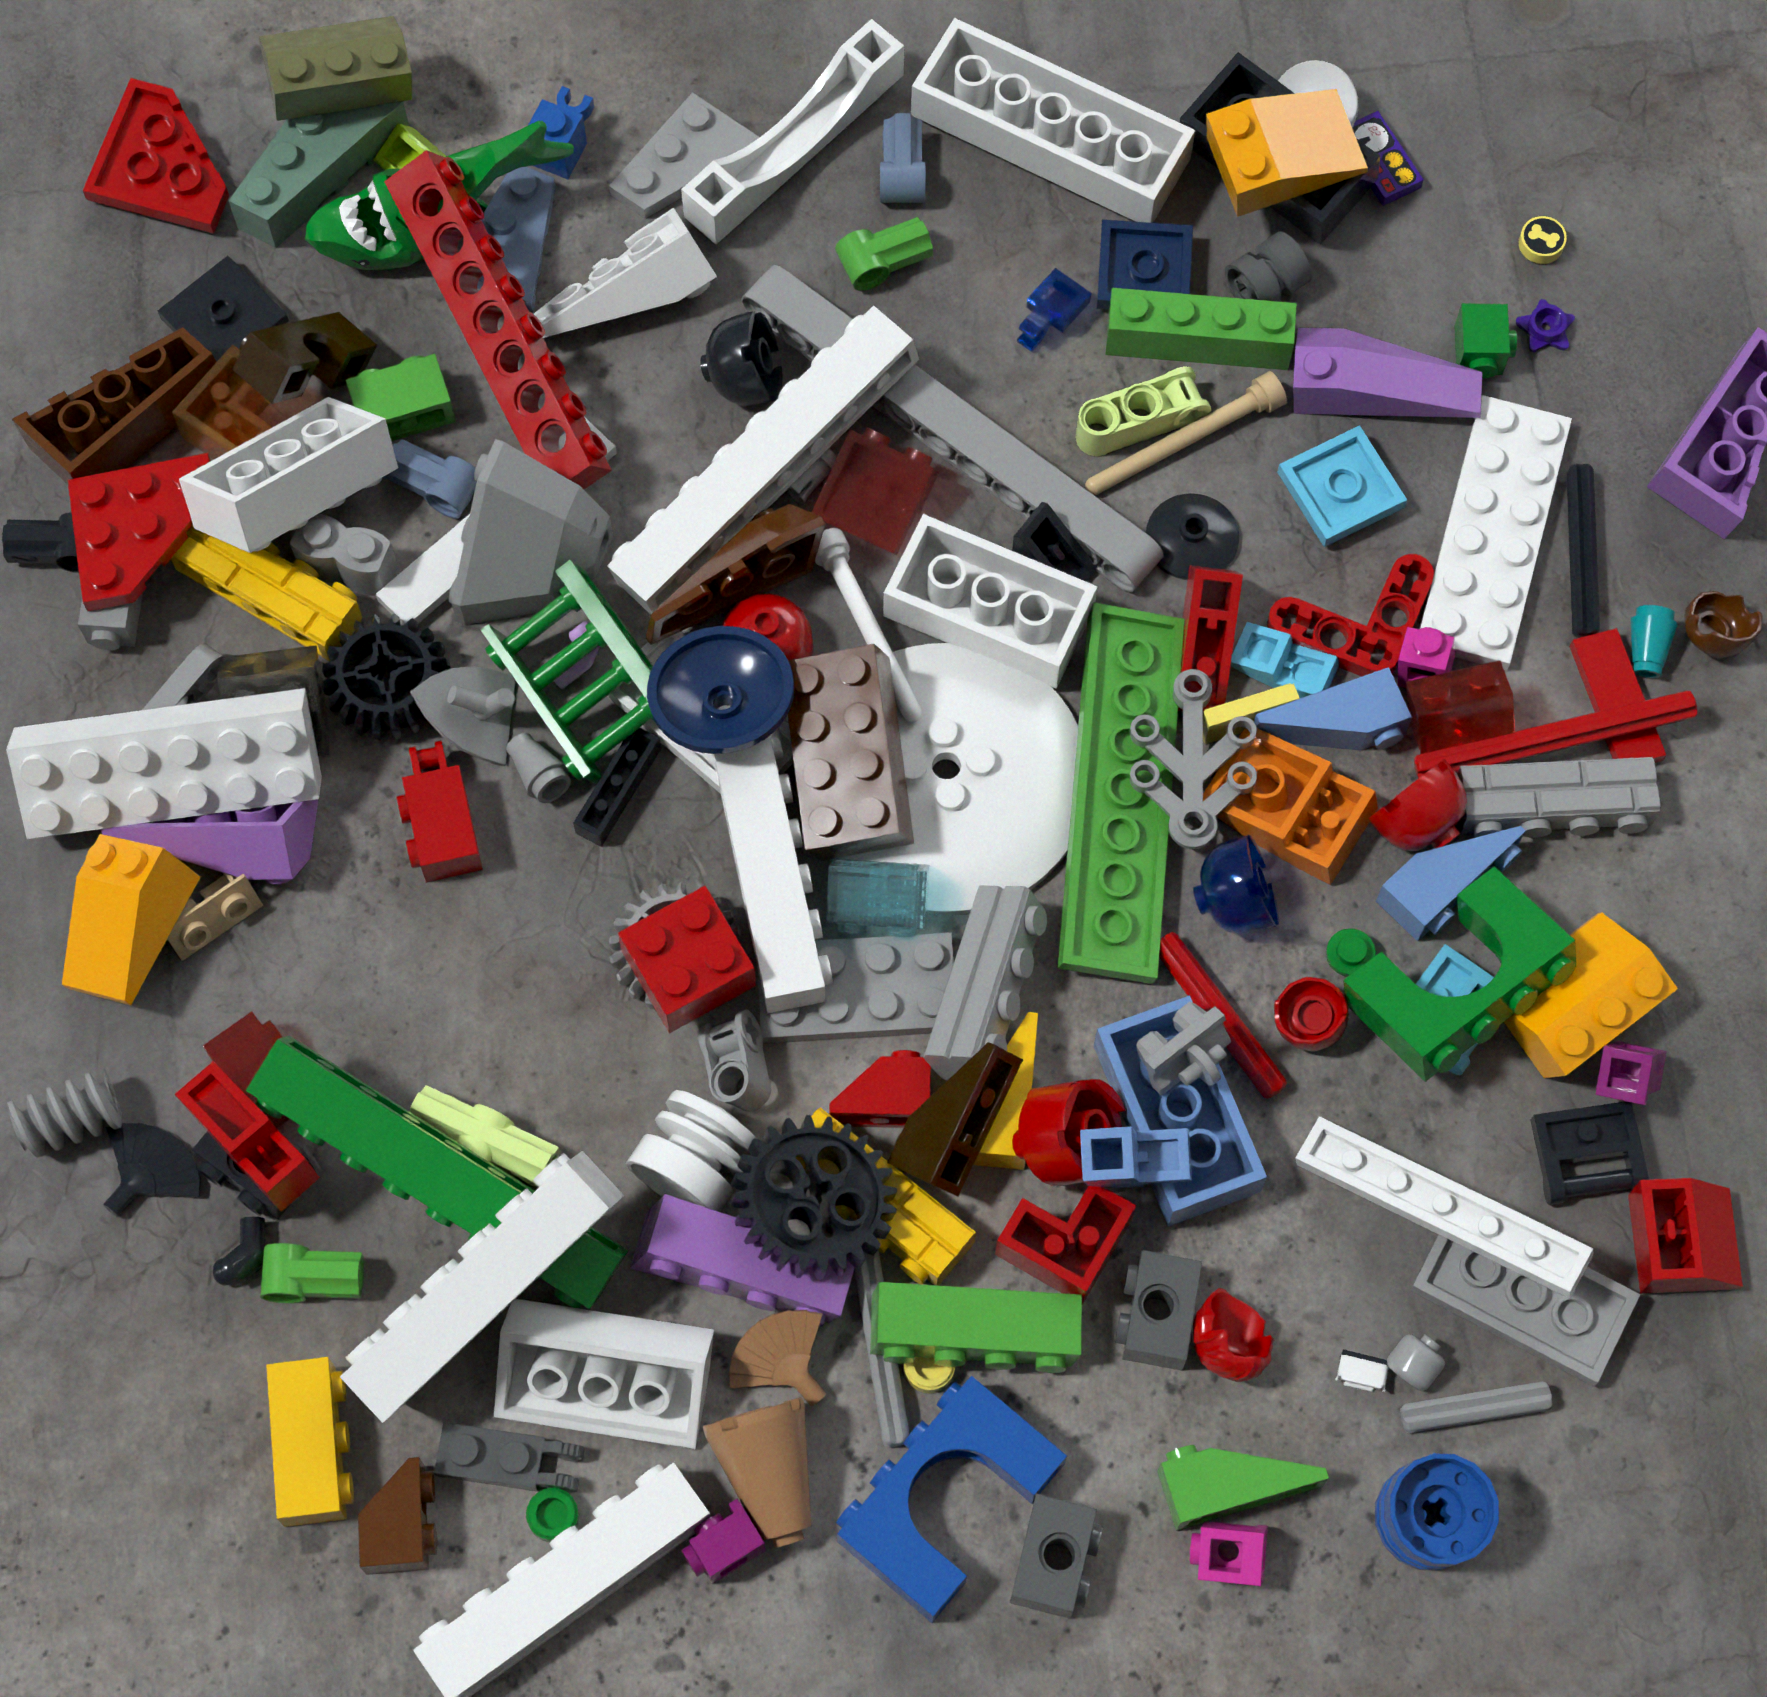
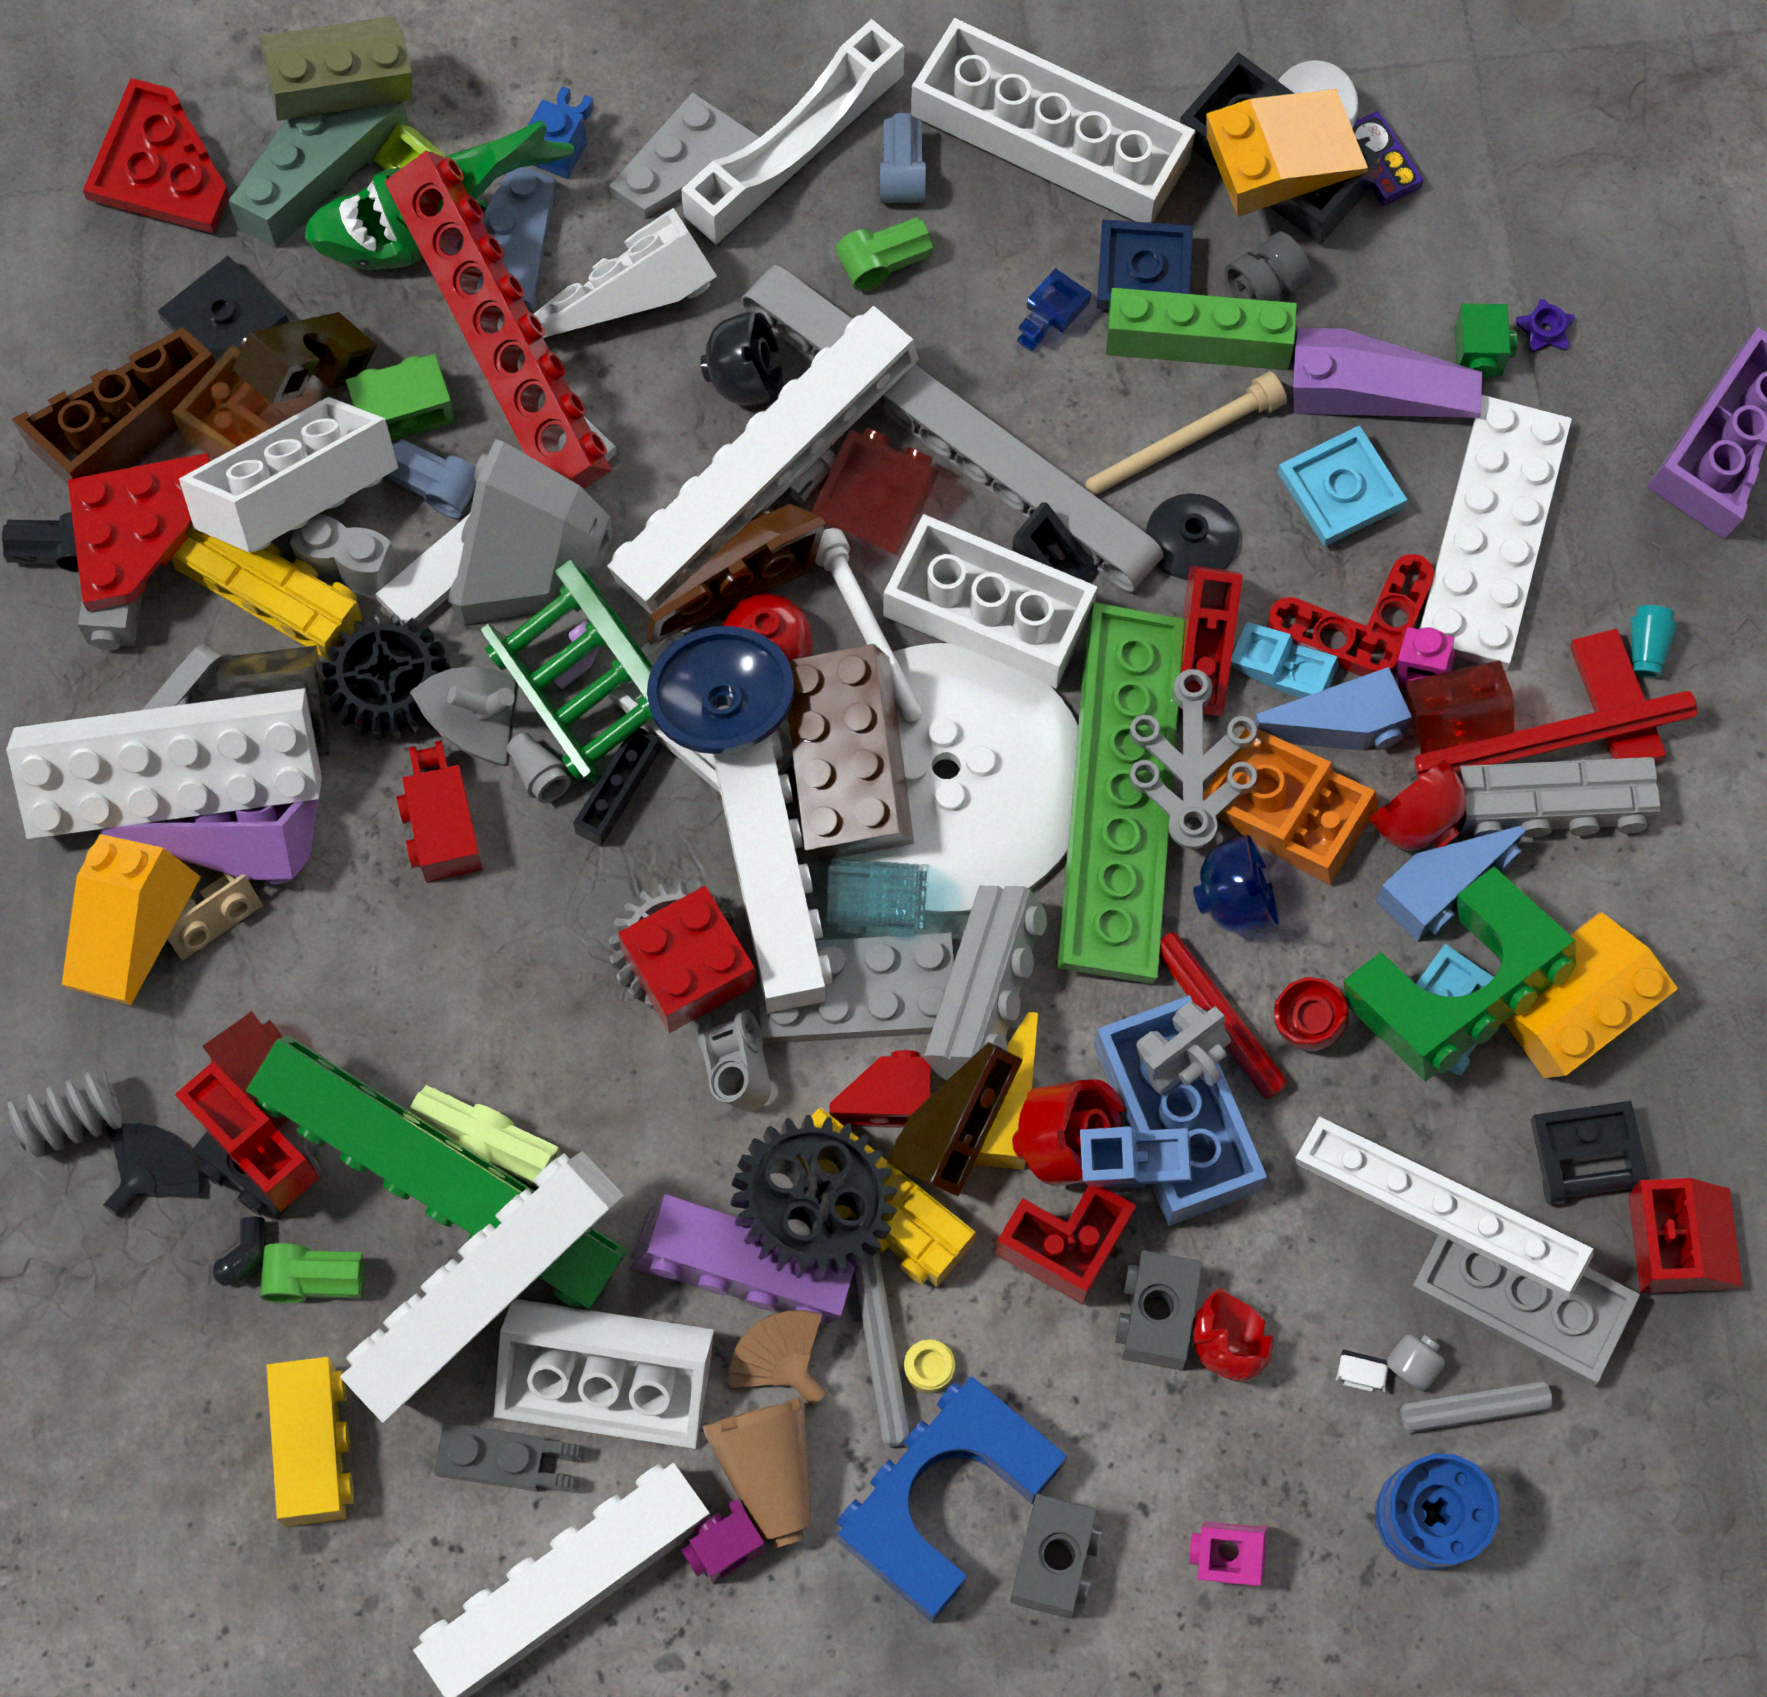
(395, 1523): reddish brown slope -> none
(551, 1513): green tile -> none
(698, 1147): white wheel -> none
(975, 1326): bright green brick -> none
(1168, 398): yellowish green piece -> none
(1218, 717): light yellow tile -> none
(1224, 1482): bright green slope -> none
(1349, 951): green plate -> none
(1542, 240): tile -> none
(1583, 550): black axle -> none
(1630, 1072): magenta brick -> none
(1721, 624): reddish brown hair -> none

